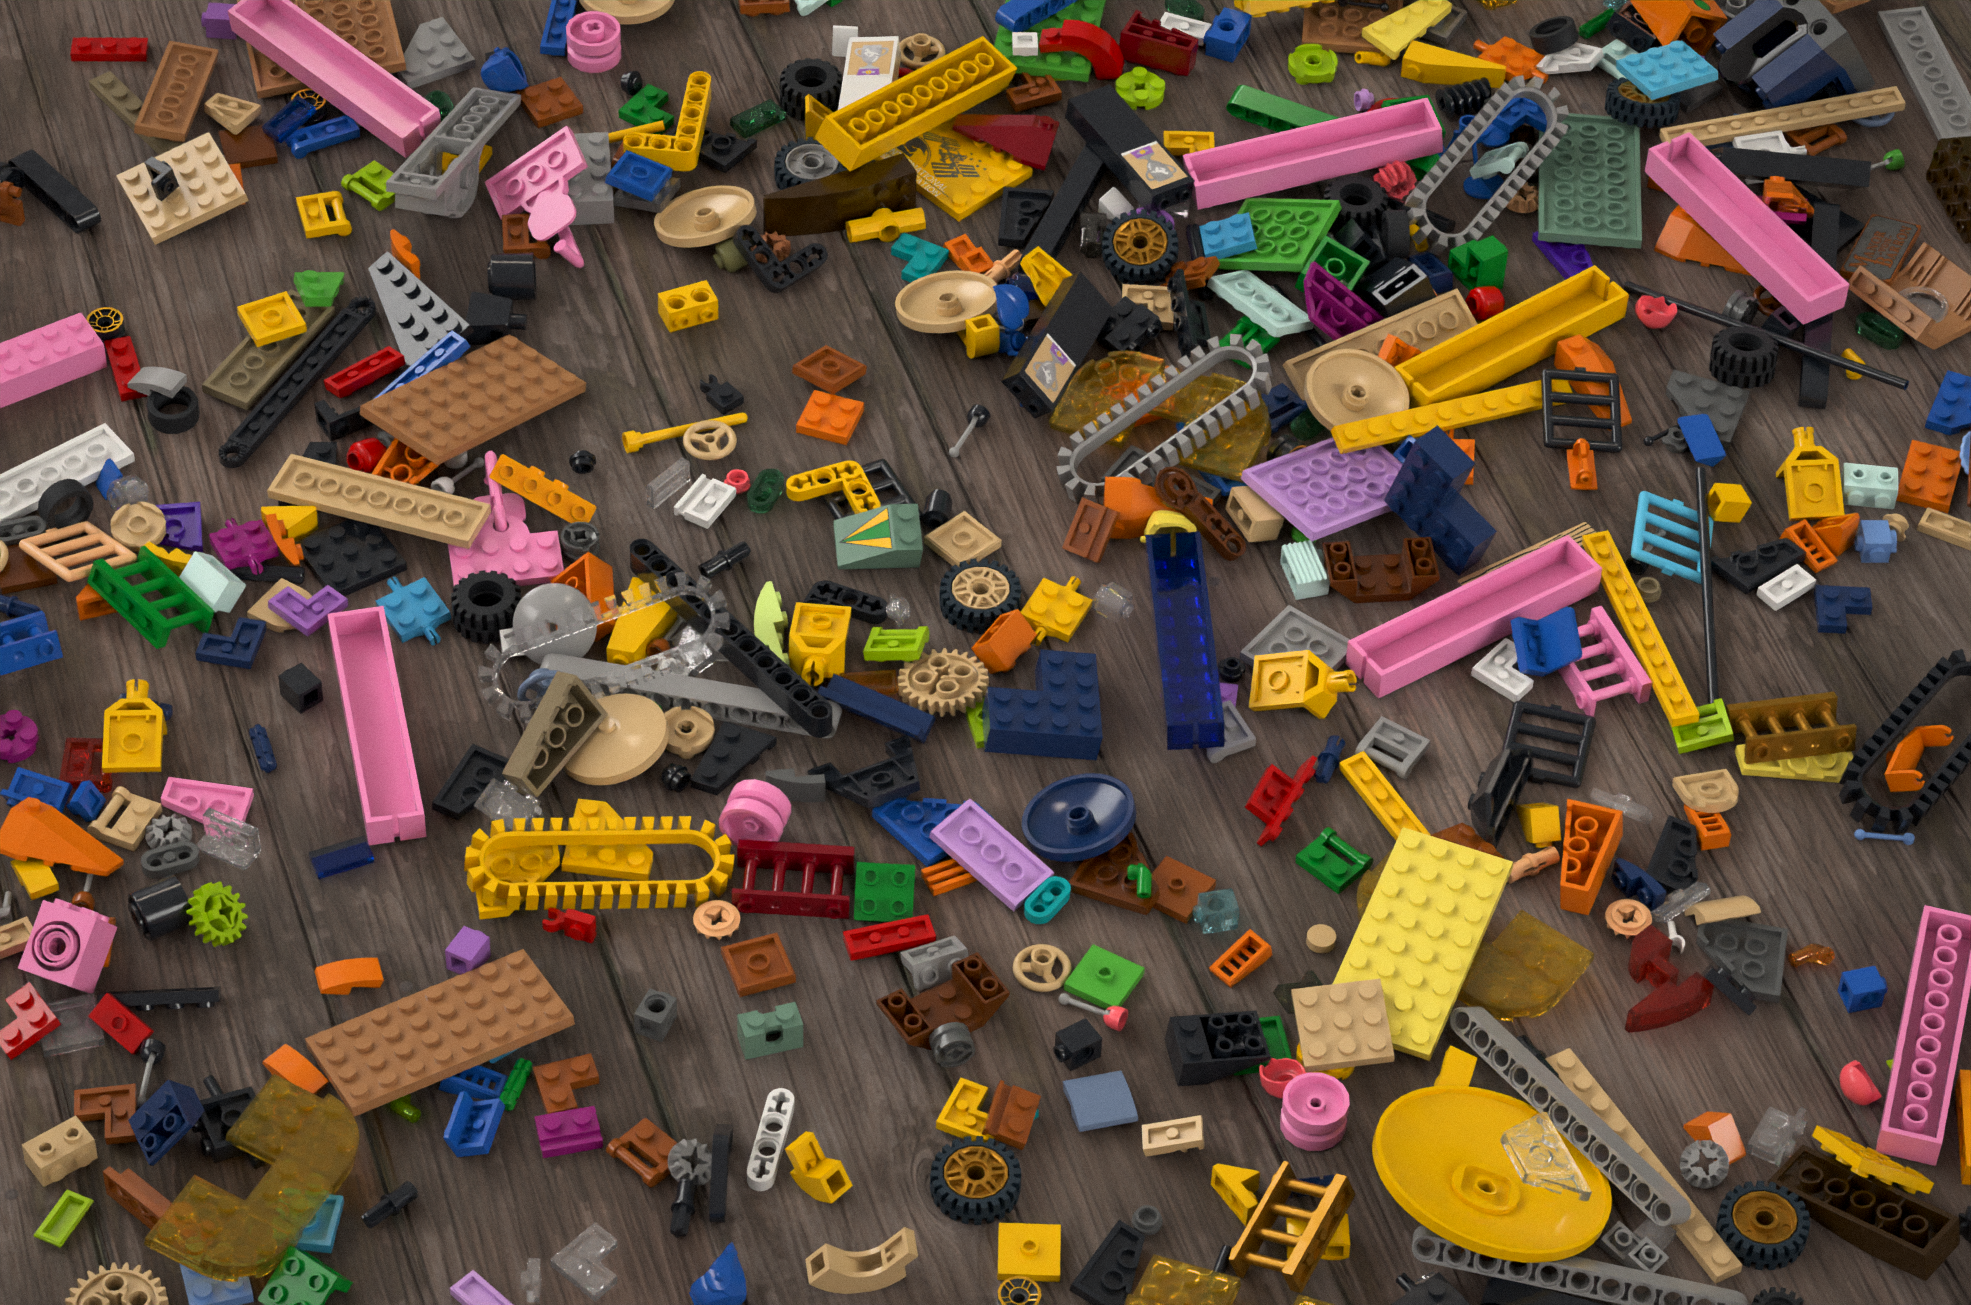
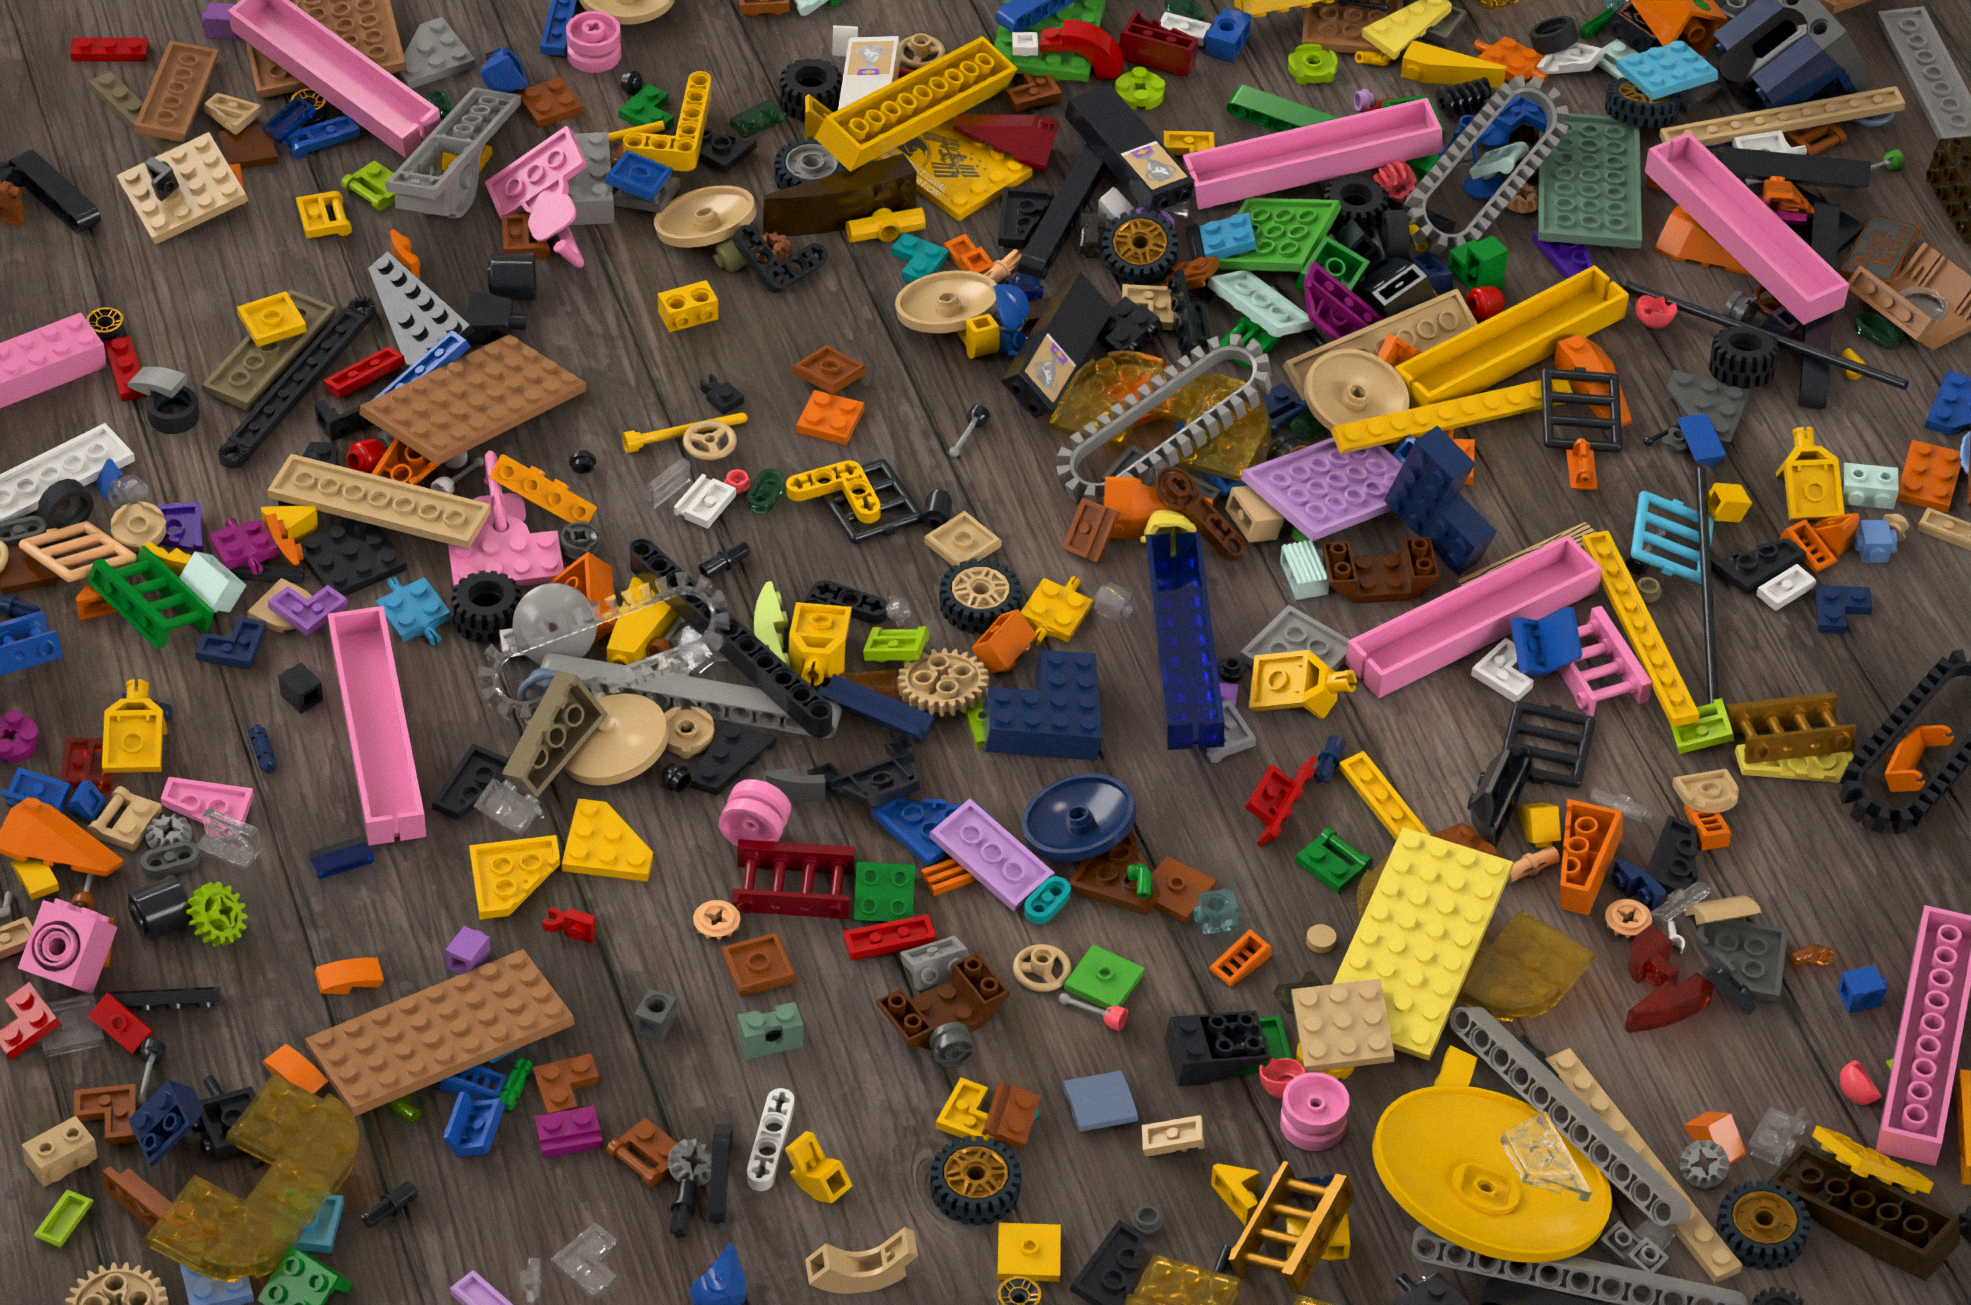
(318, 288): bright green wing -> none
(483, 845): yellow piece -> none
(879, 538): sand green slope -> none
(1044, 273): yellow wing -> none
(1077, 1044): black brick -> none
(1397, 741): light grey plate -> none
(1907, 838): medium blue hinge -> none

